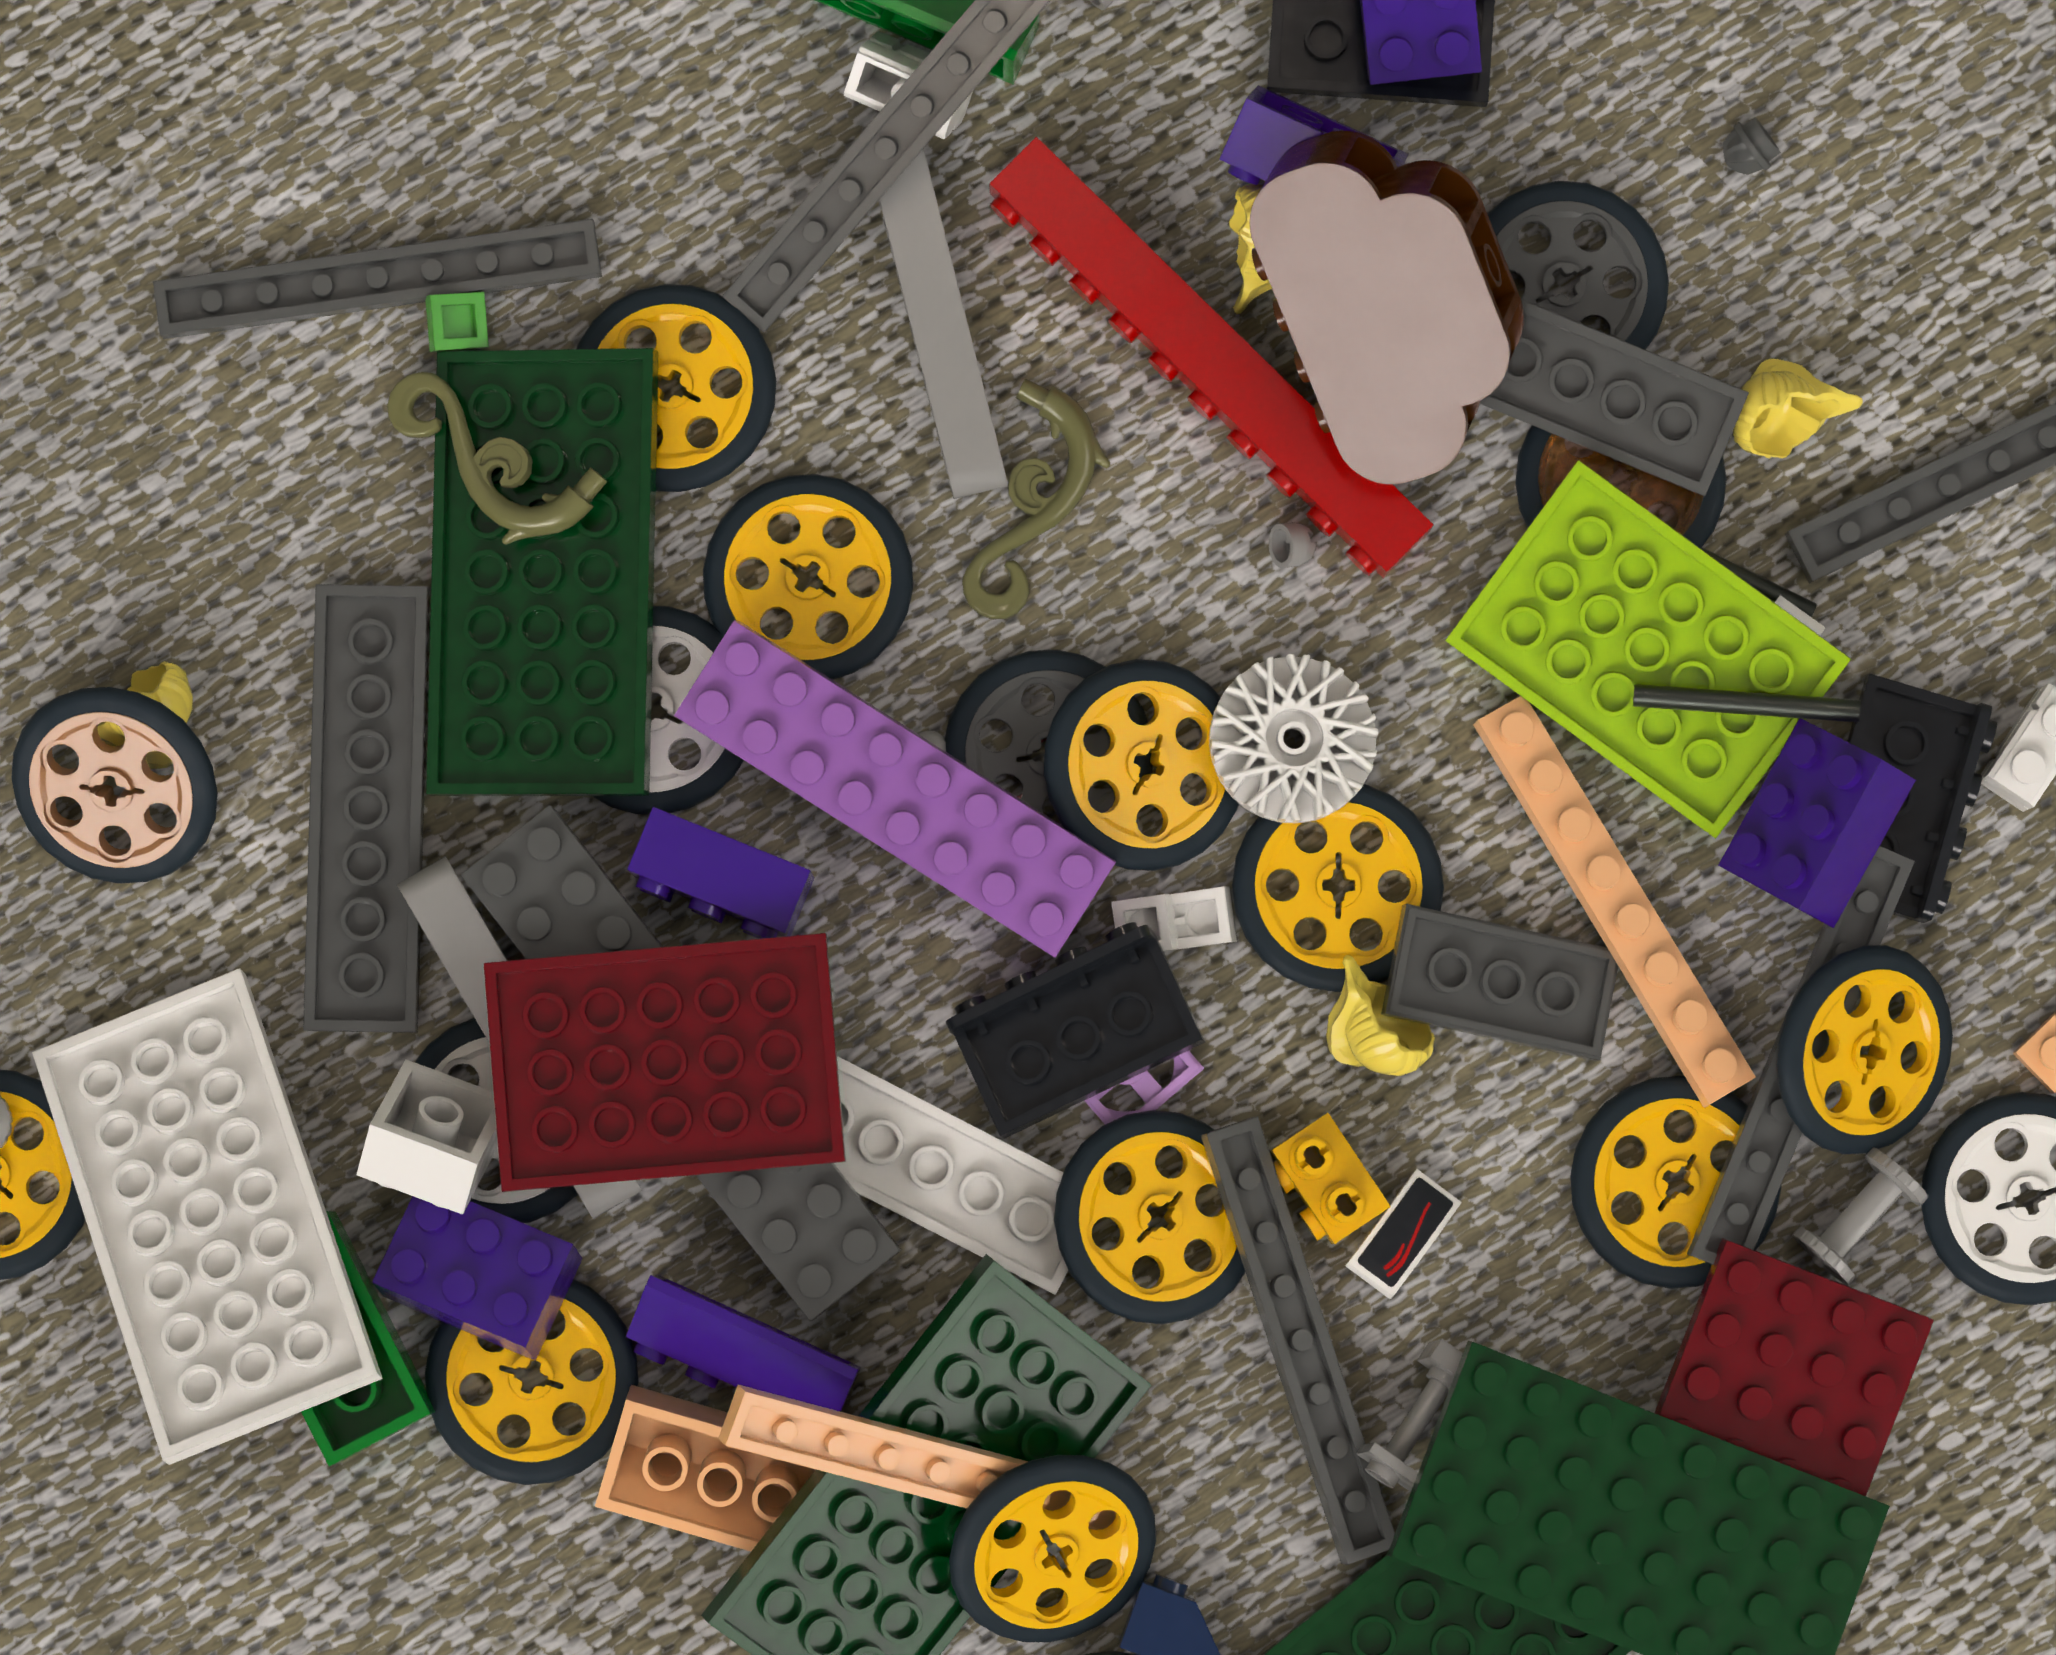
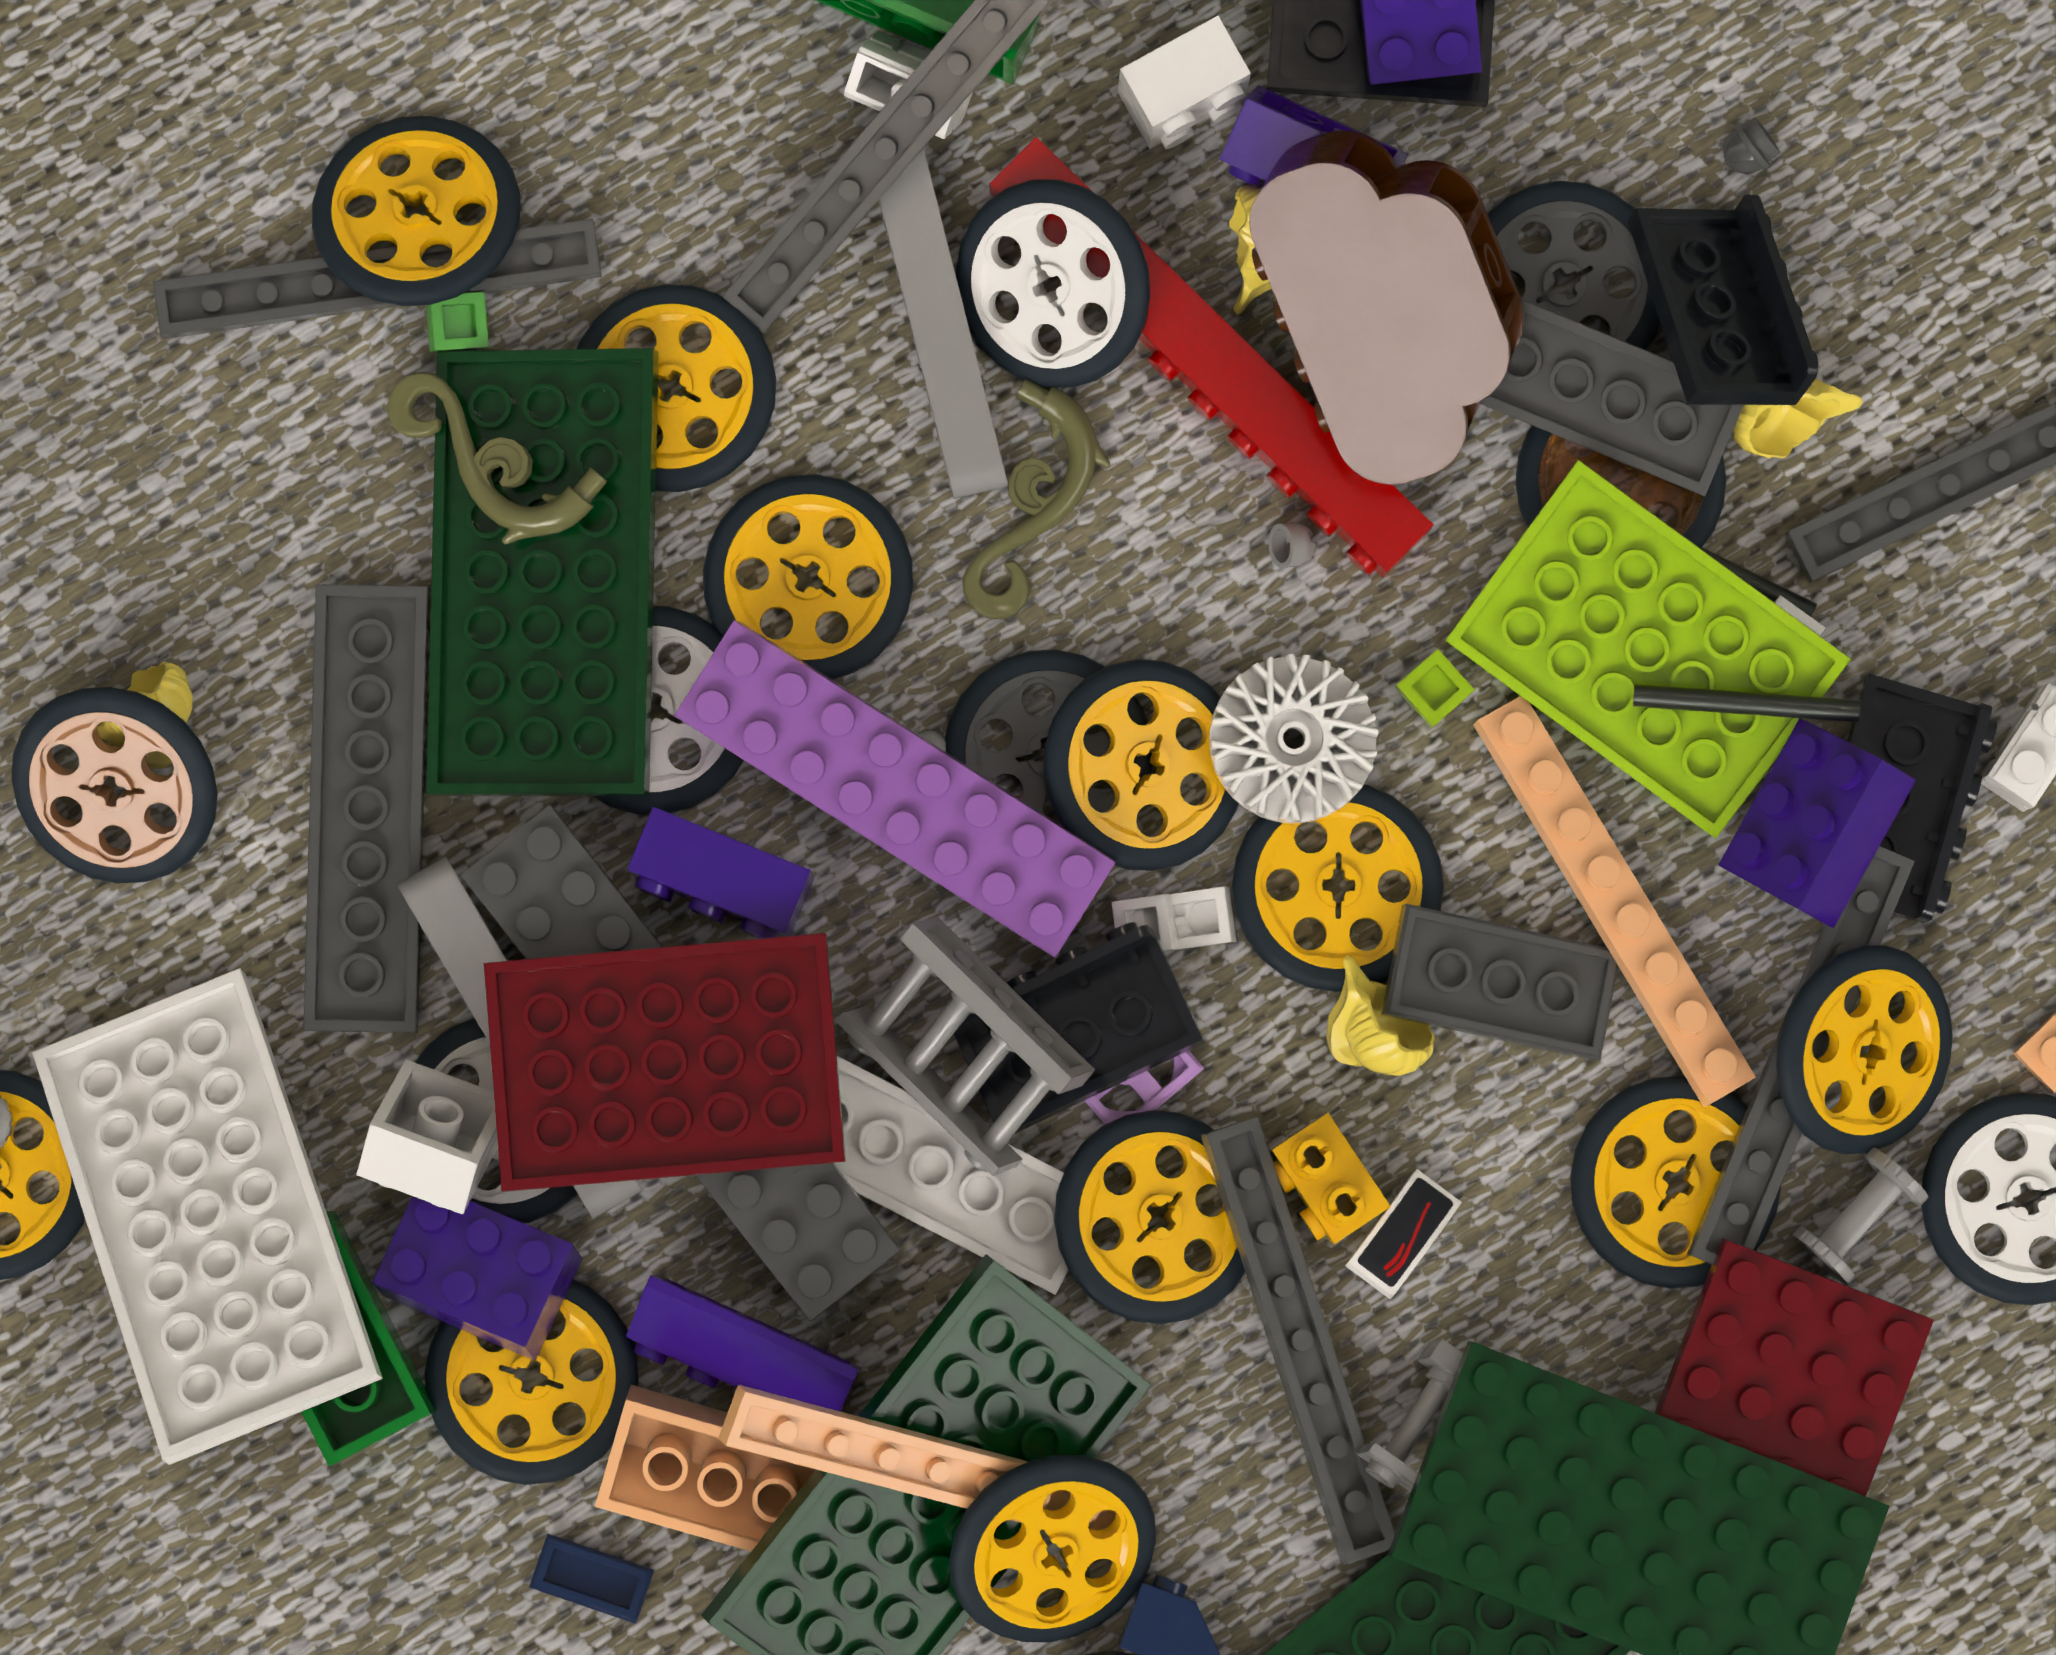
(405, 278): none -> wedge
(591, 1578): none -> dark blue tile
(1013, 1029): none -> light grey fence
(1122, 293): none -> wedge
(1184, 84): none -> white brick
(1434, 688): none -> lime plate
(1725, 304): none -> black bracket

